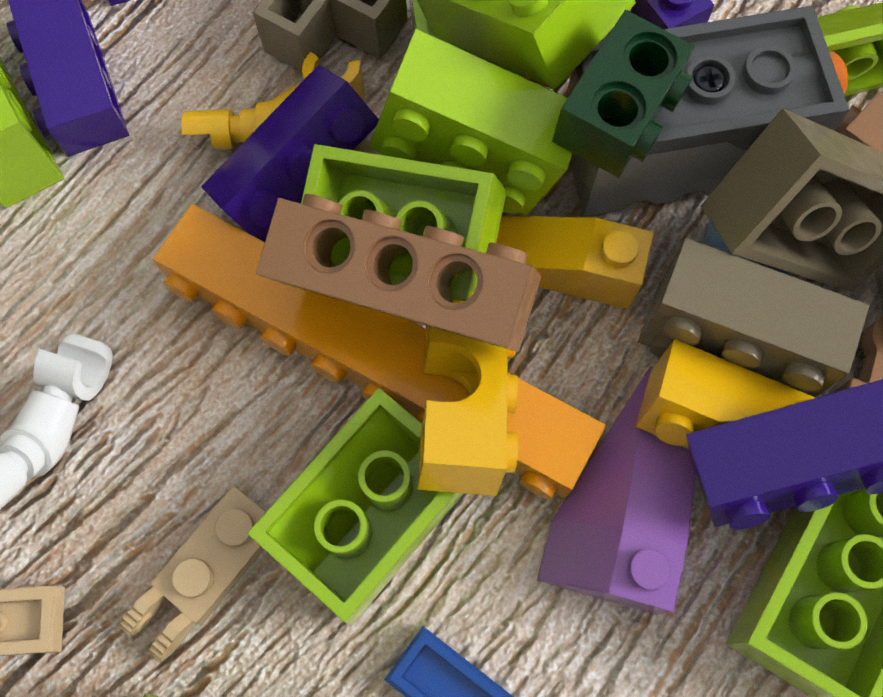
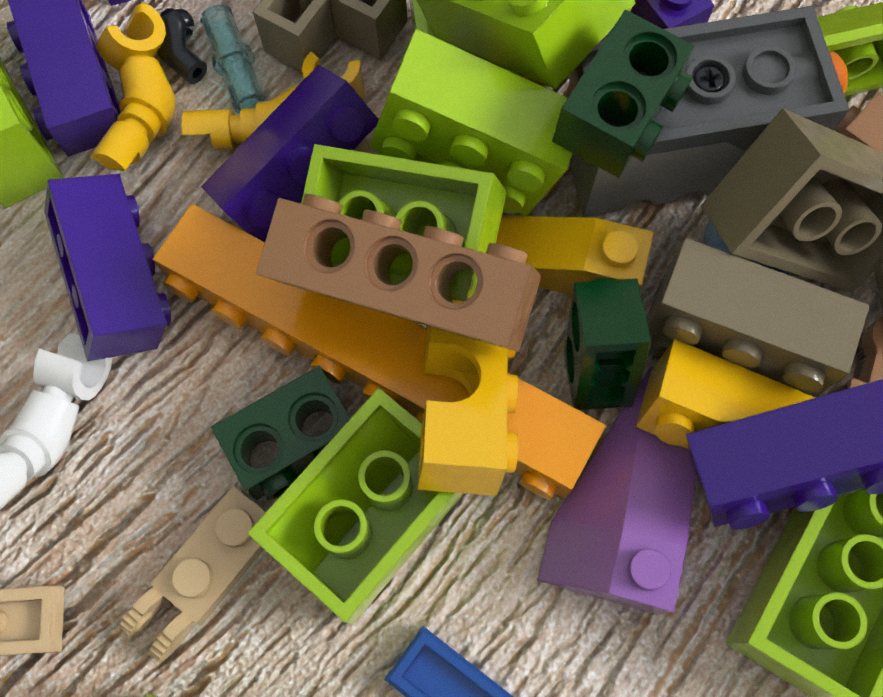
(105, 266): none -> dark purple brick
(147, 96): none -> yellow piece
(174, 49): none -> black arm
(232, 57): none -> clear light blue pin
(280, 419): none -> dark green brick
(606, 343): none -> dark green brick

